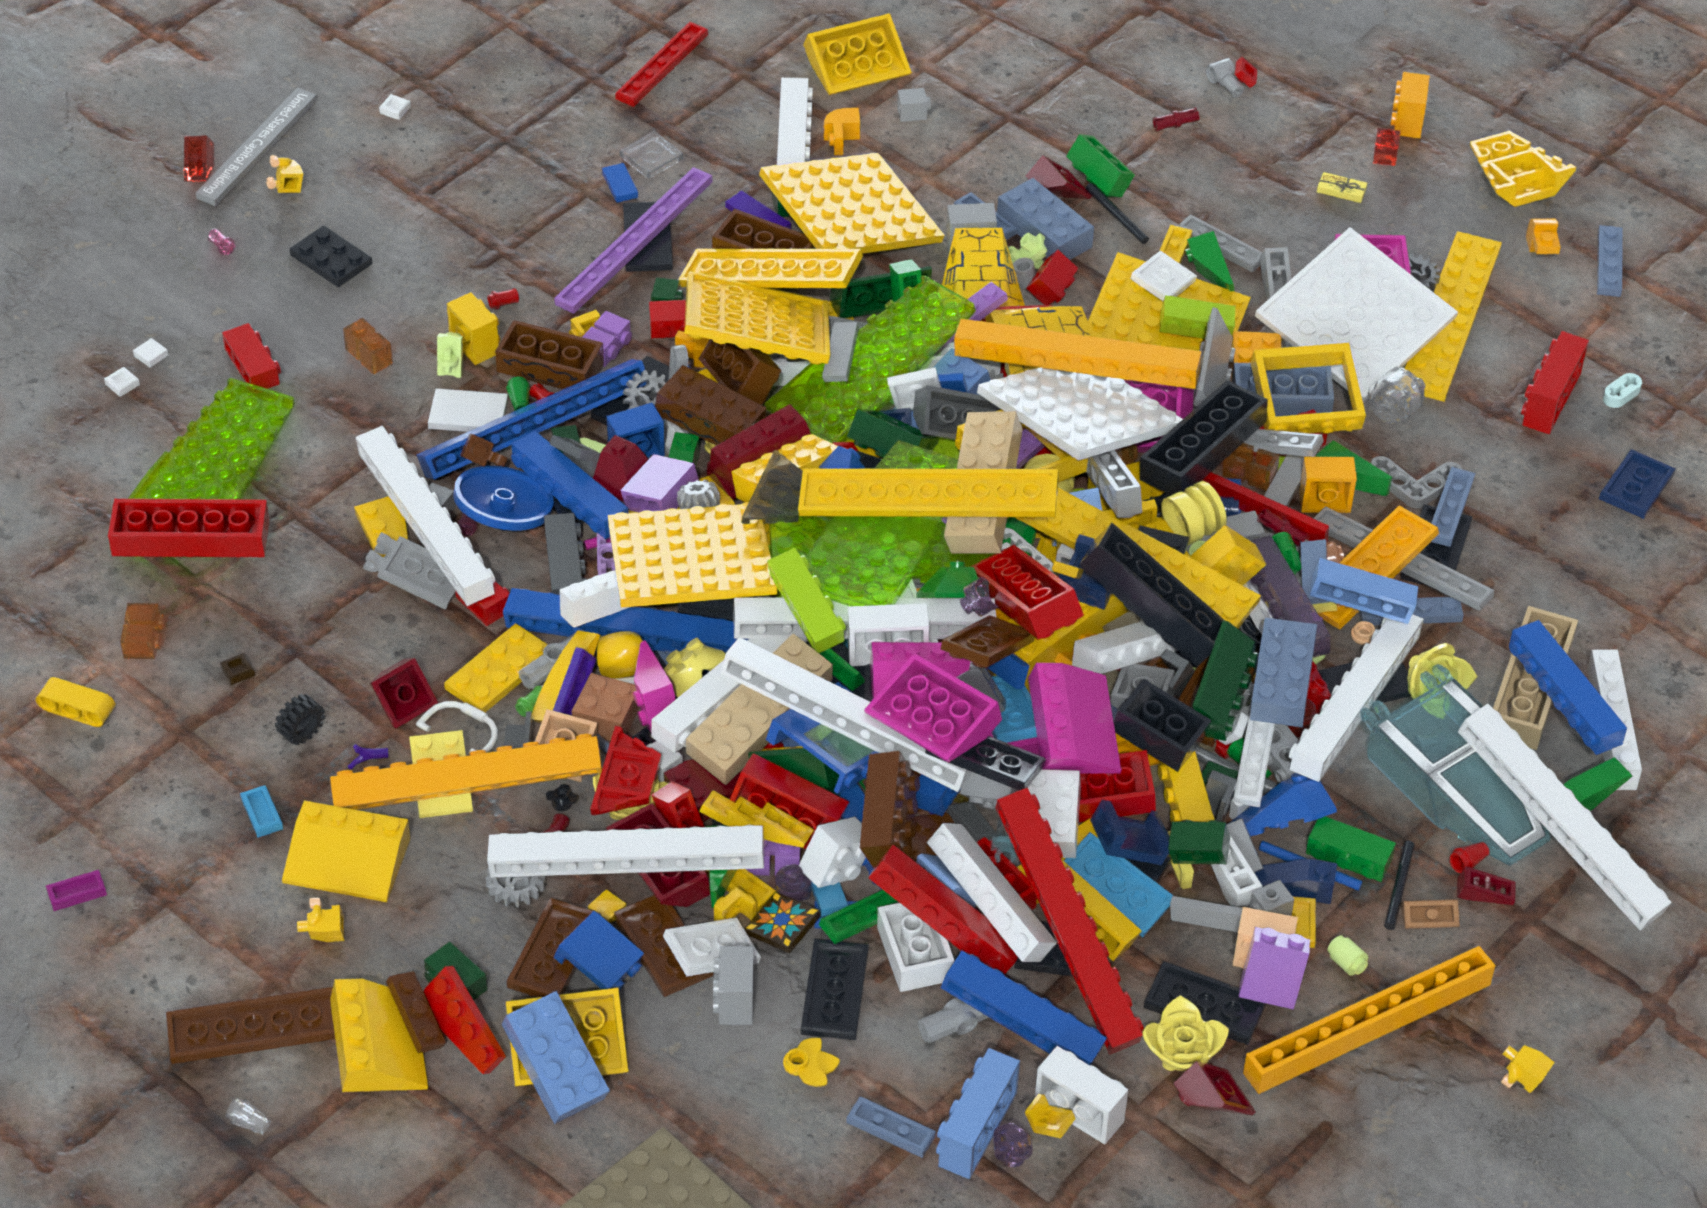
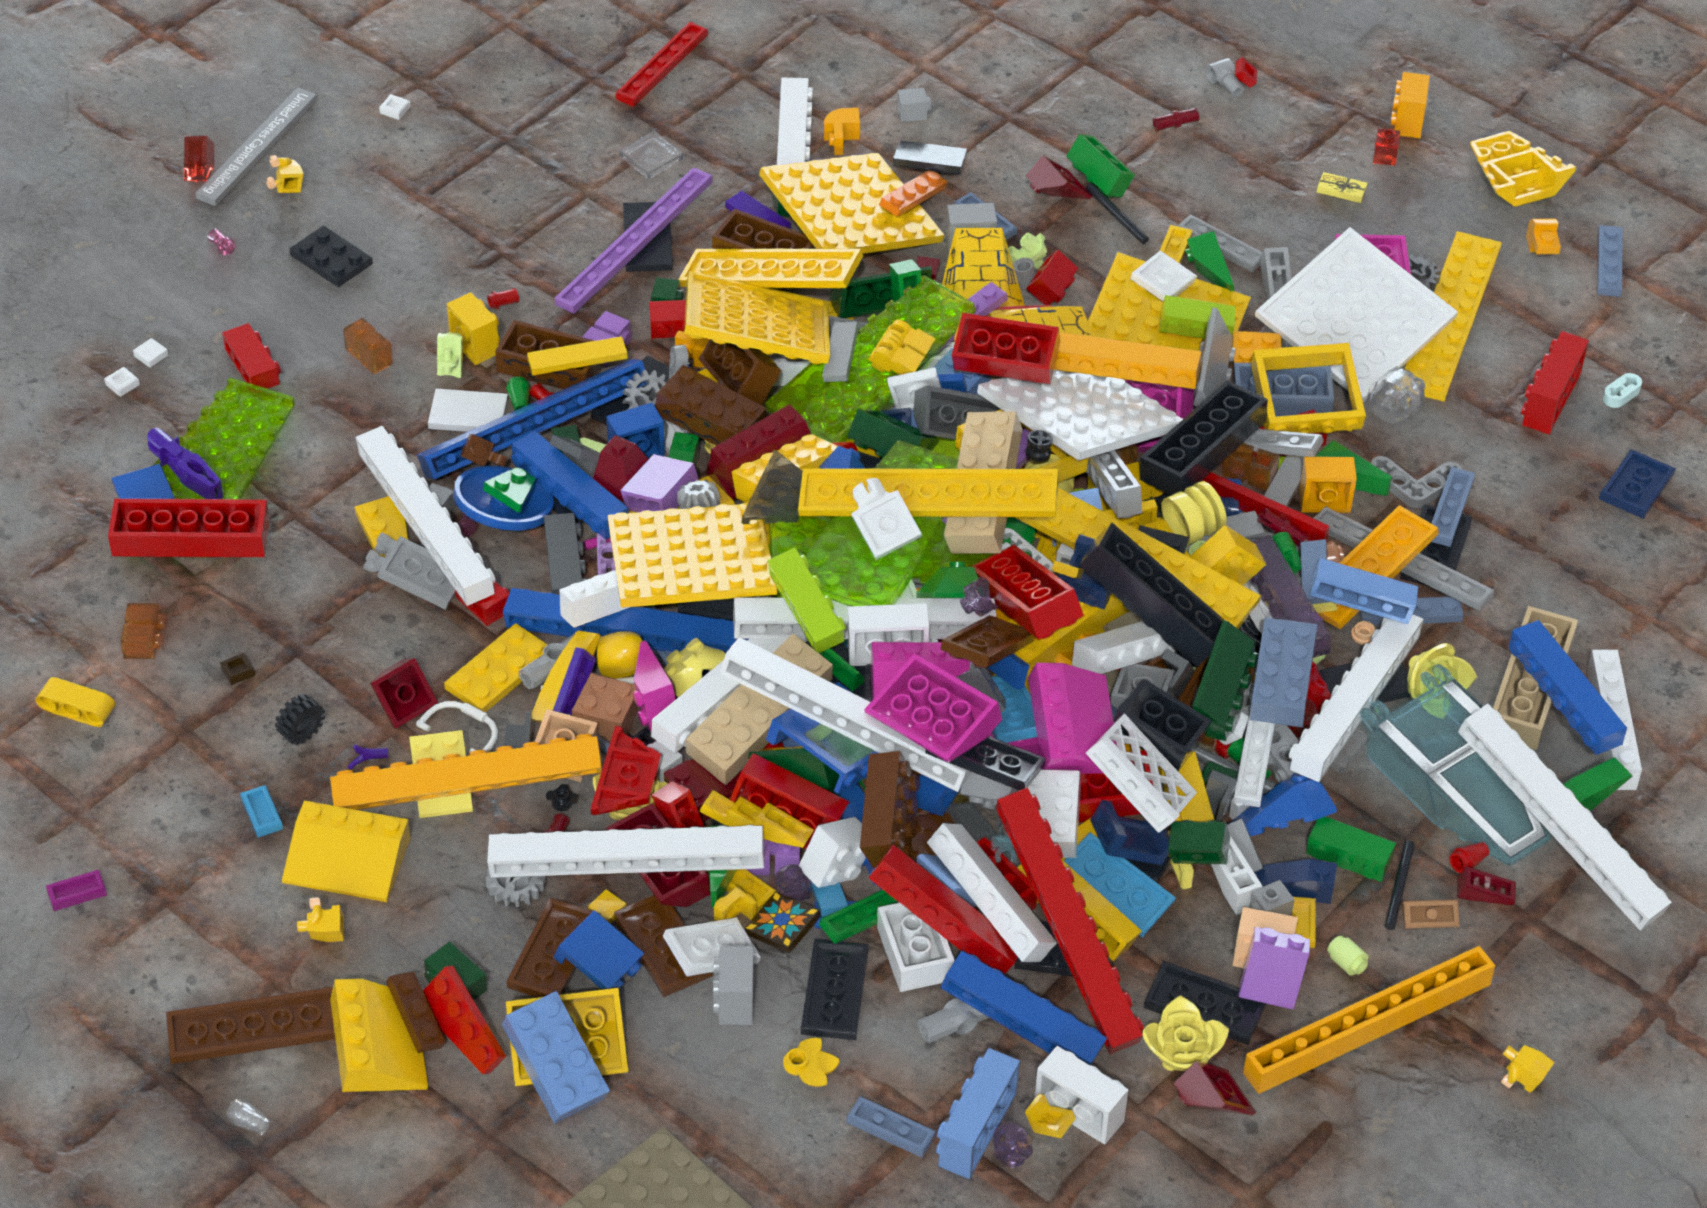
(143, 484): none -> blue tile
(186, 465): none -> dark purple arm
(511, 488): none -> wing
(527, 703): bright green pin -> none
(577, 355): none -> yellow tile
(583, 323): yellow bracket -> none
(619, 182): blue tile -> none
(857, 54): yellow slope -> none
(883, 519): none -> white plate
(901, 349): none -> yellow hips
(913, 193): none -> orange plate
(929, 157): none -> tile
(933, 262): none -> dark red tile
(1006, 348): none -> red brick
(1038, 211): sand blue brick -> none
(1039, 445): none -> black wheel
(1133, 780): none -> white fence
(1205, 913): light grey tile -> none
(1288, 856): blue bar -> none

